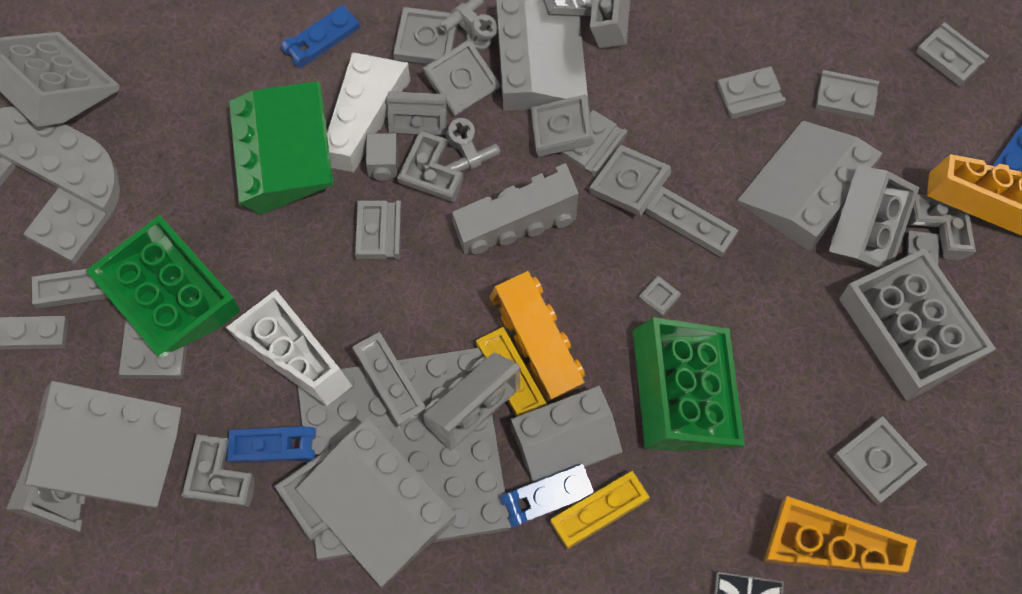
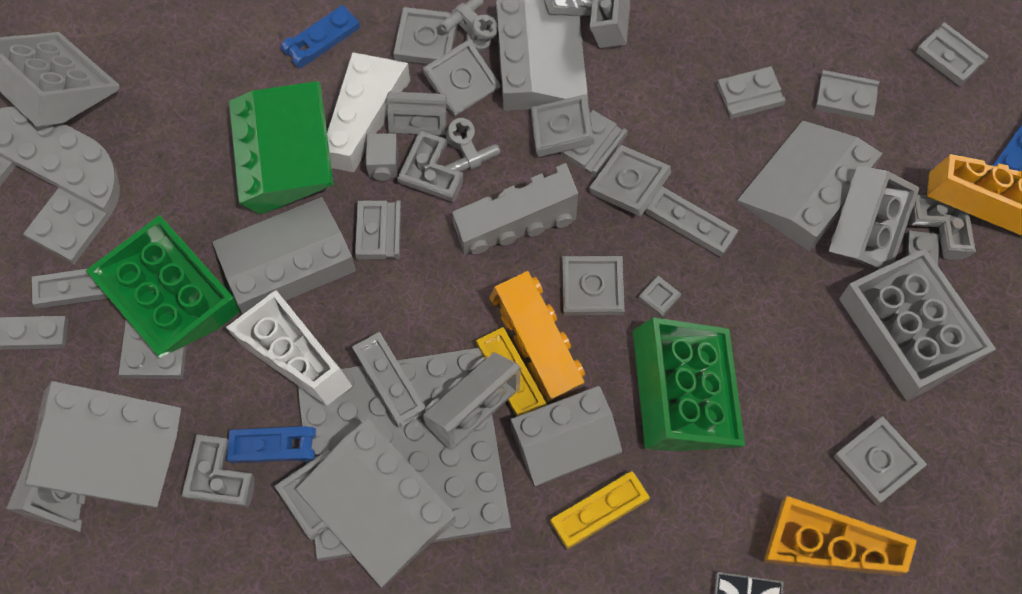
(284, 255): none -> light grey slope
(547, 494): plate -> none
(593, 285): none -> light grey tile

